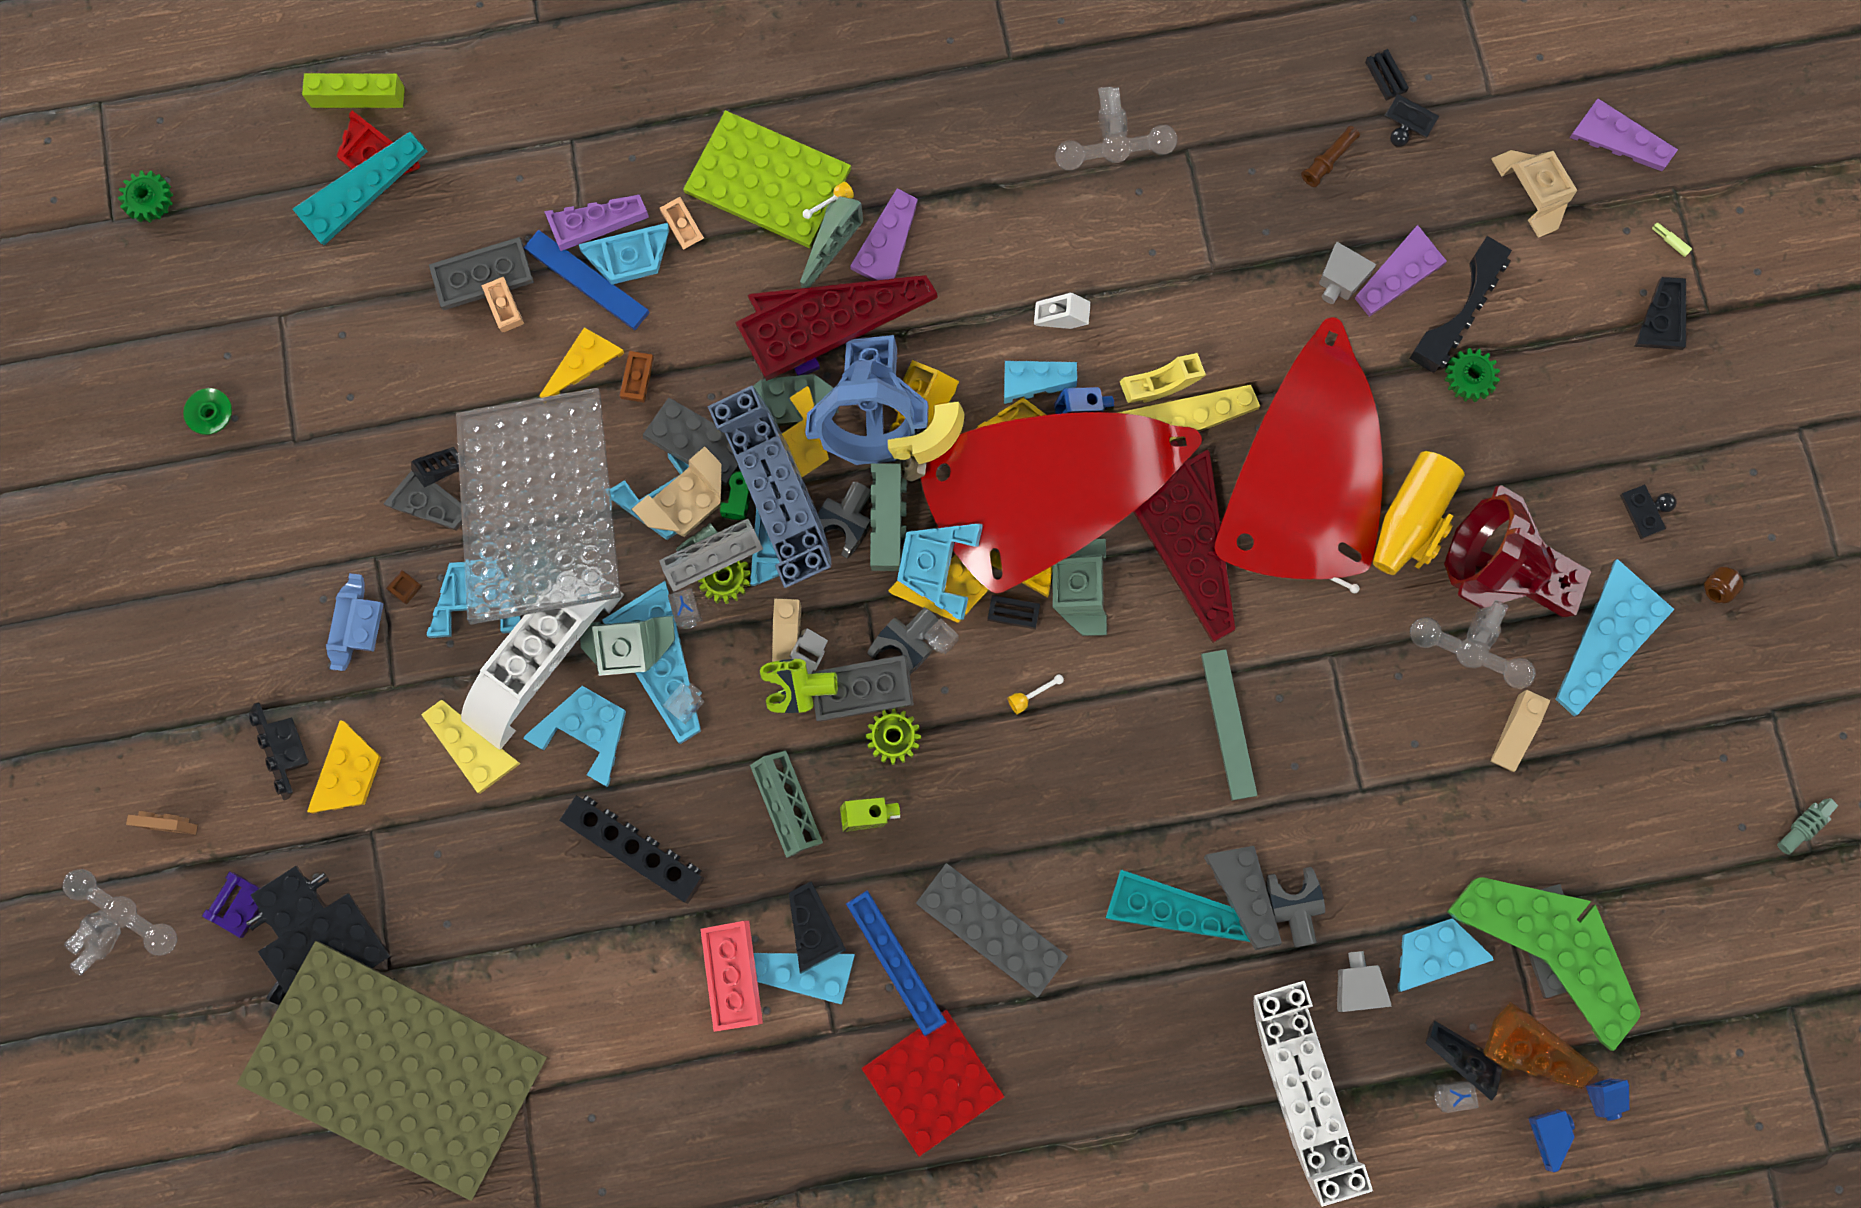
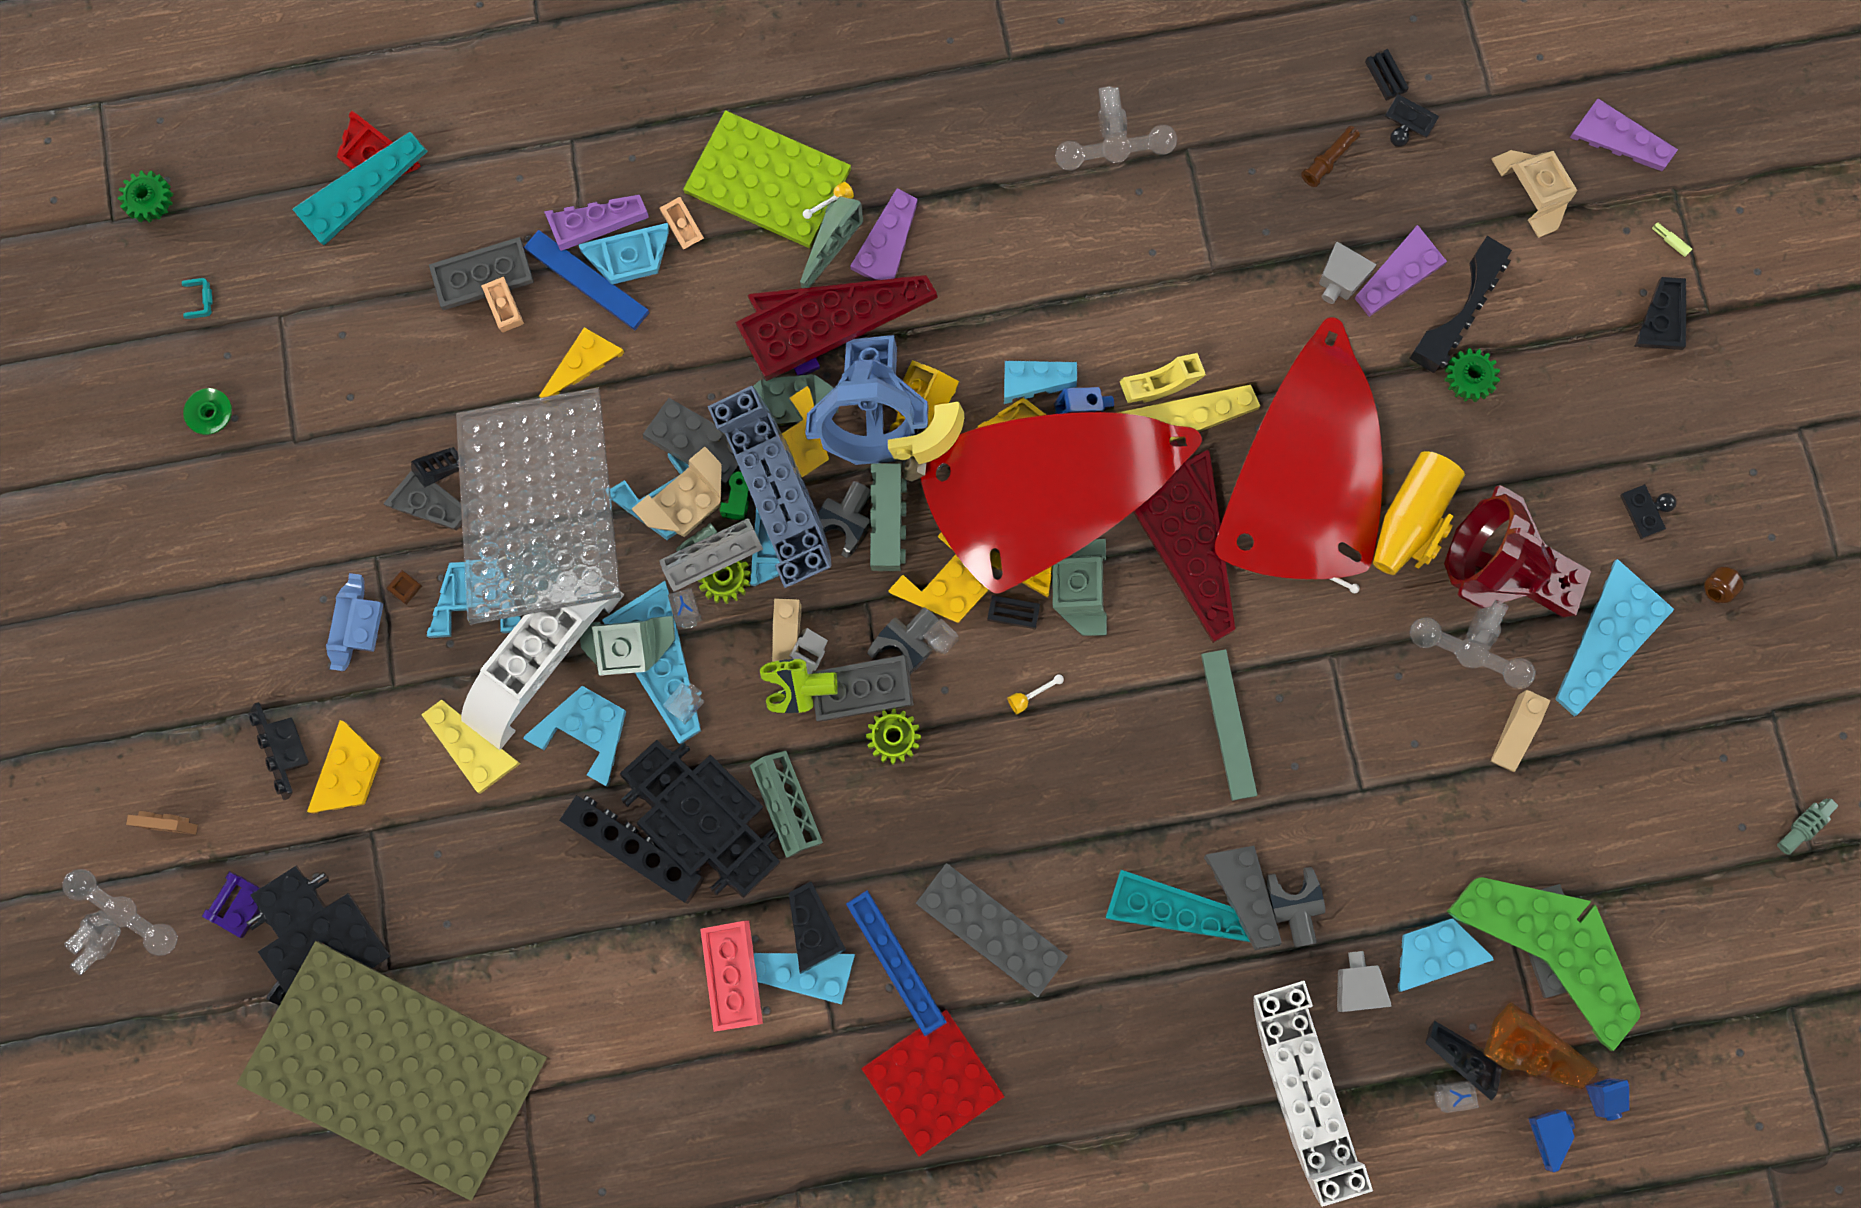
(206, 298): none -> teal piece
(353, 90): lime brick -> none
(636, 376): dark orange plate -> none
(700, 817): none -> black piece
(856, 814): lime torso -> none
(927, 563): medium azure wing -> none
(1062, 311): white slope -> none

